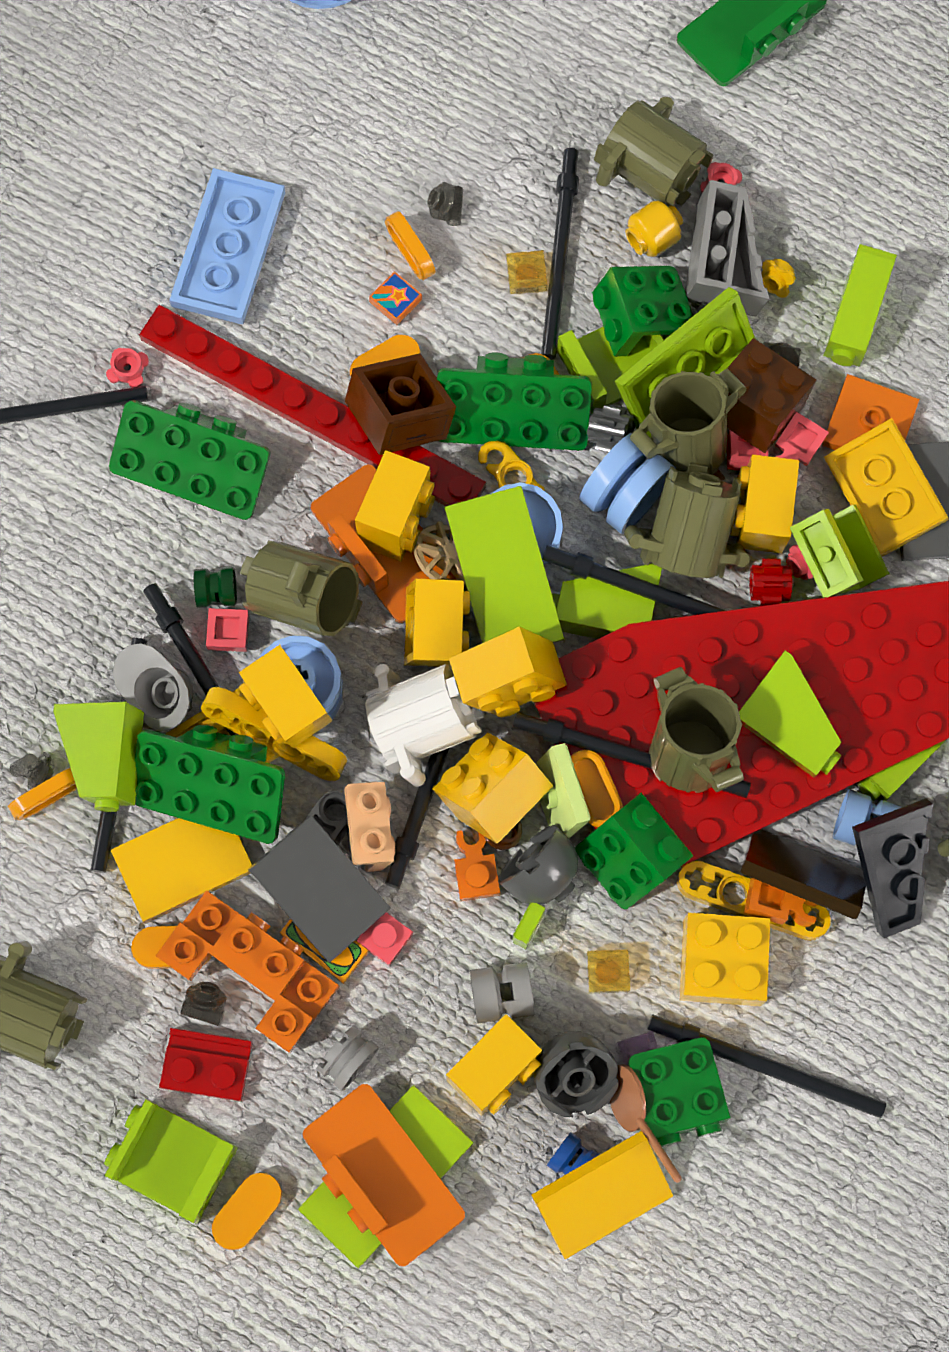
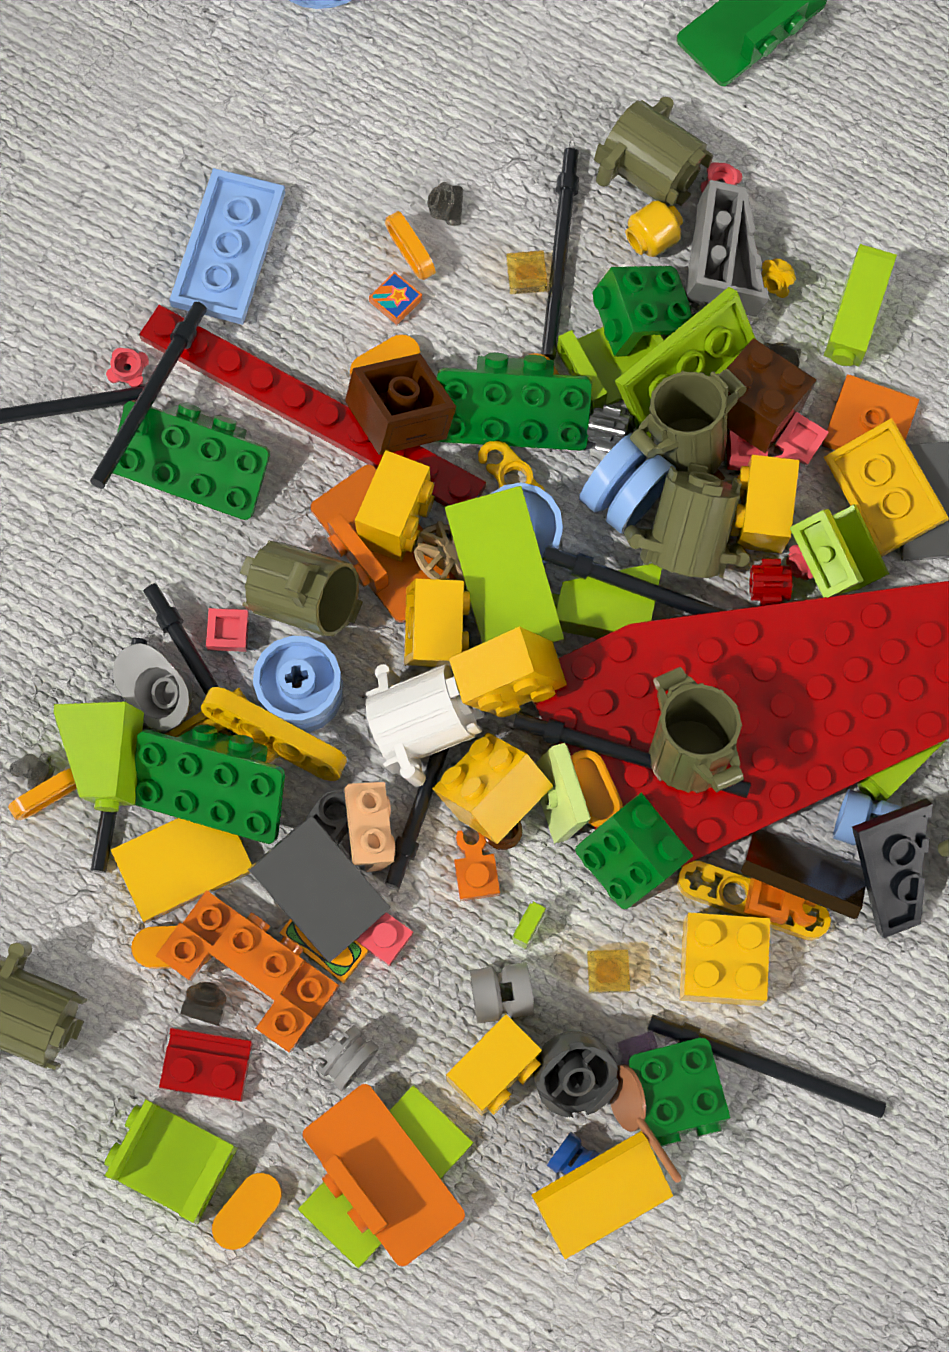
(181, 339): none -> black bar
(215, 587): dark green wheel -> none
(285, 696): yellow brick -> none
(543, 869): dark grey cylinder -> none
(791, 719): lime slope -> none

